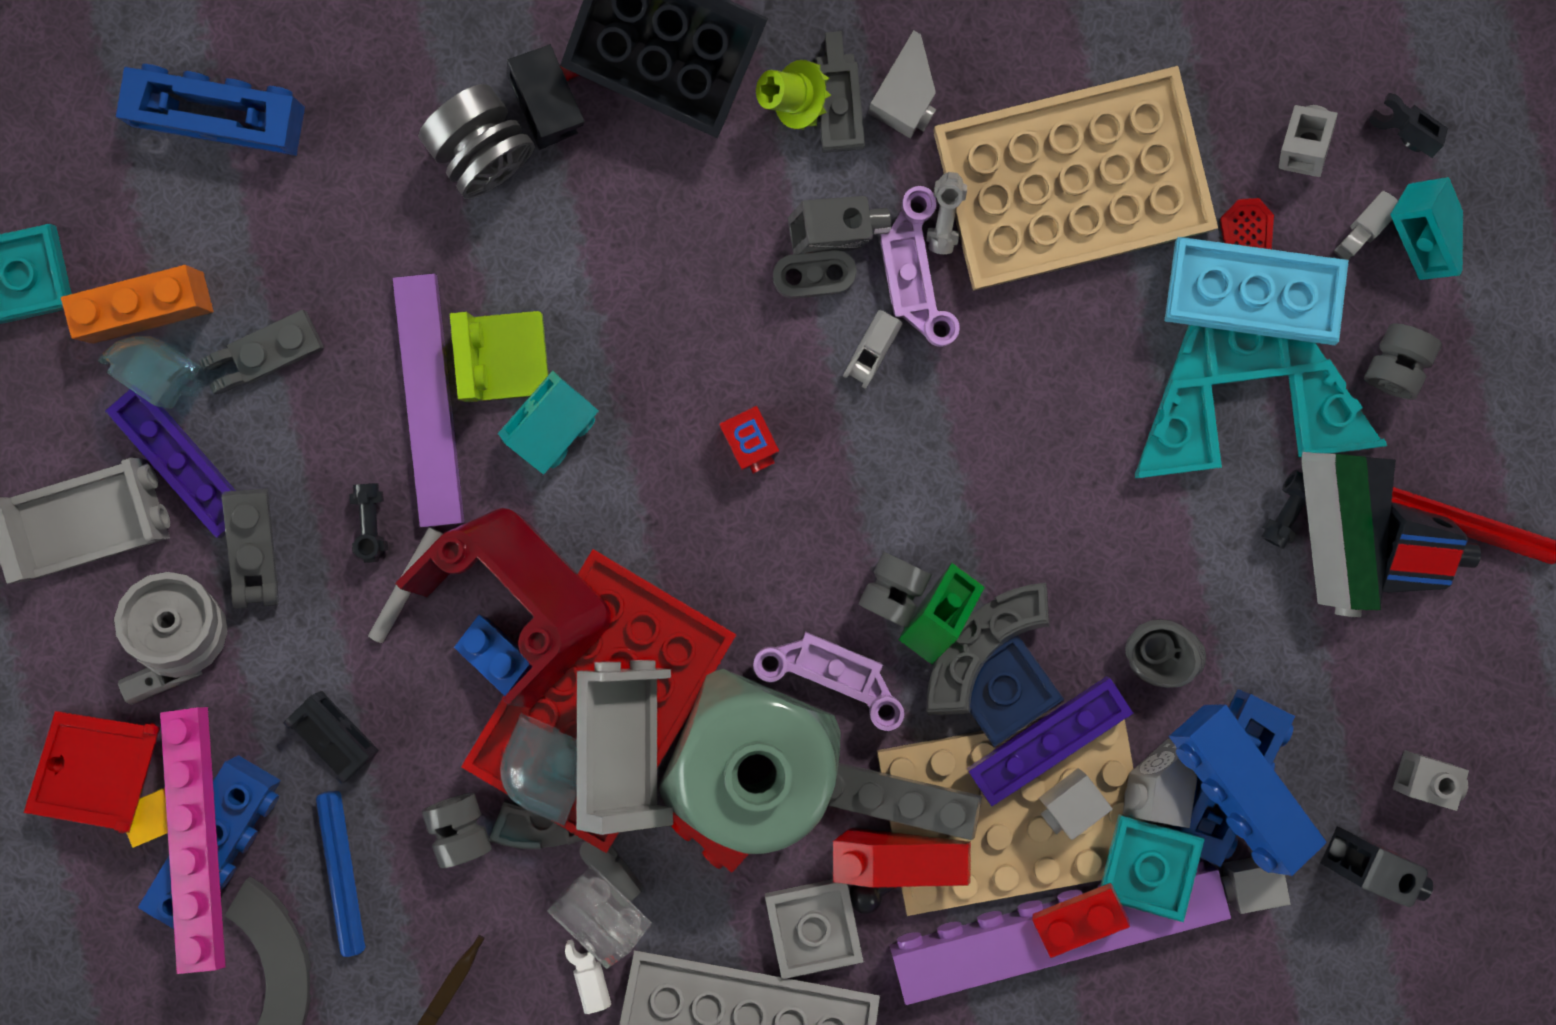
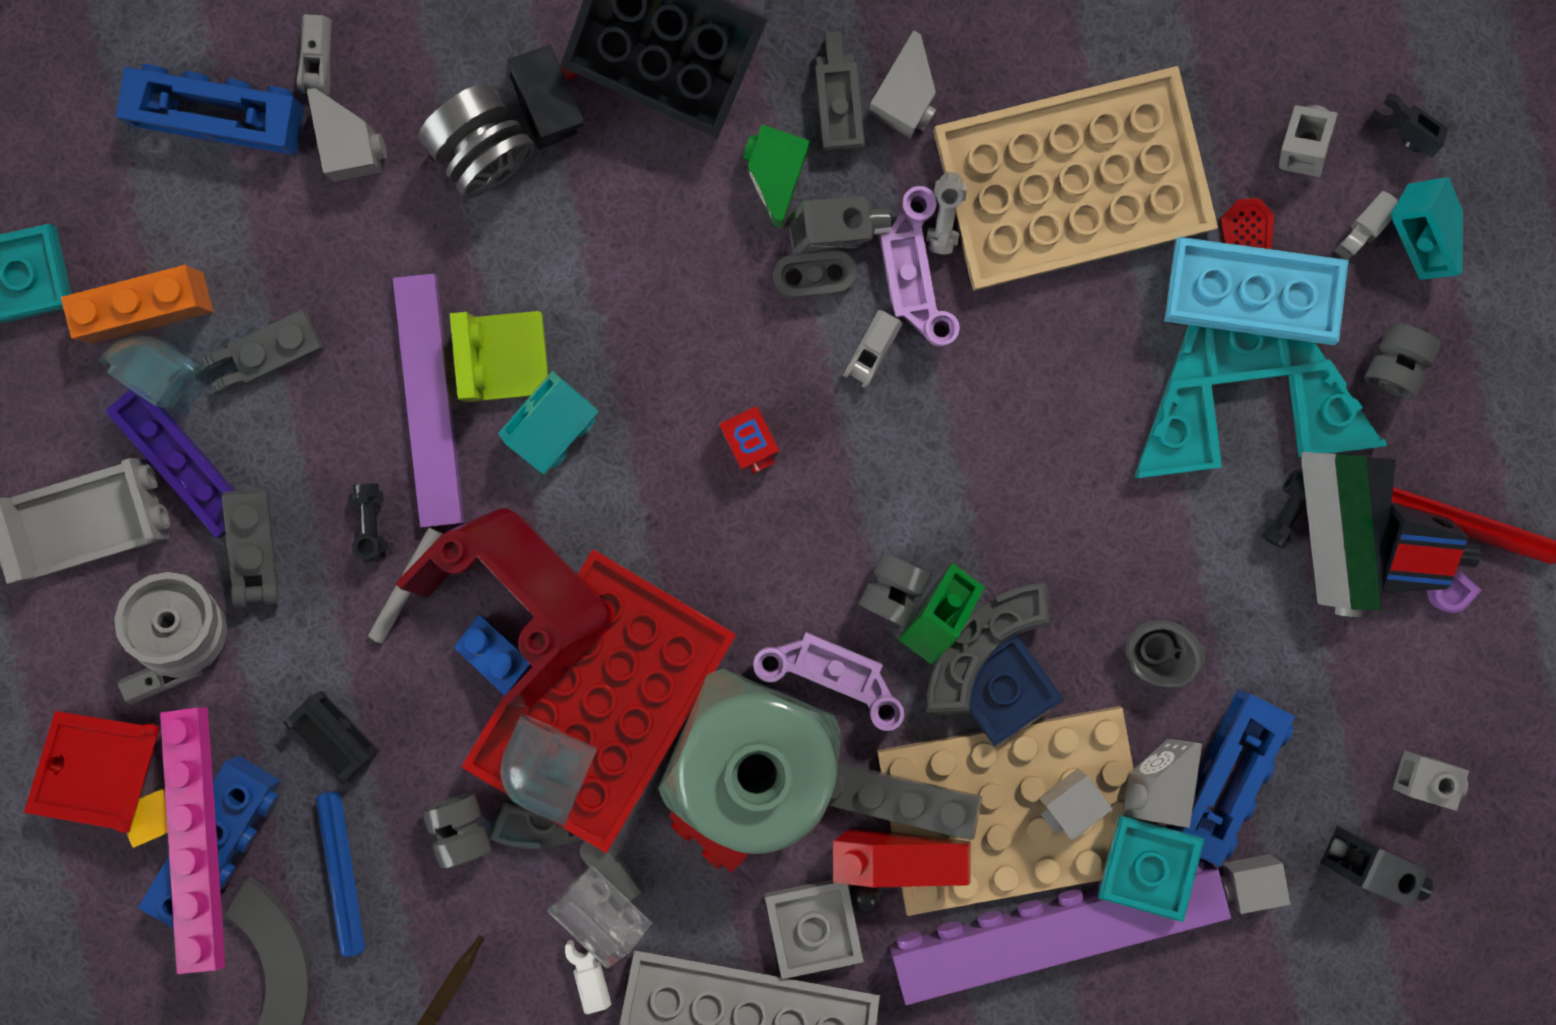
(315, 49): none -> light grey bar
(344, 140): none -> light grey slope
(618, 748): light grey panel -> none
(775, 168): none -> green slope
(794, 93): lime gear -> none
(1049, 740): dark purple plate -> none
(1080, 920): red plate -> none
(1247, 790): blue brick -> none
(1456, 596): none -> medium lavender tile

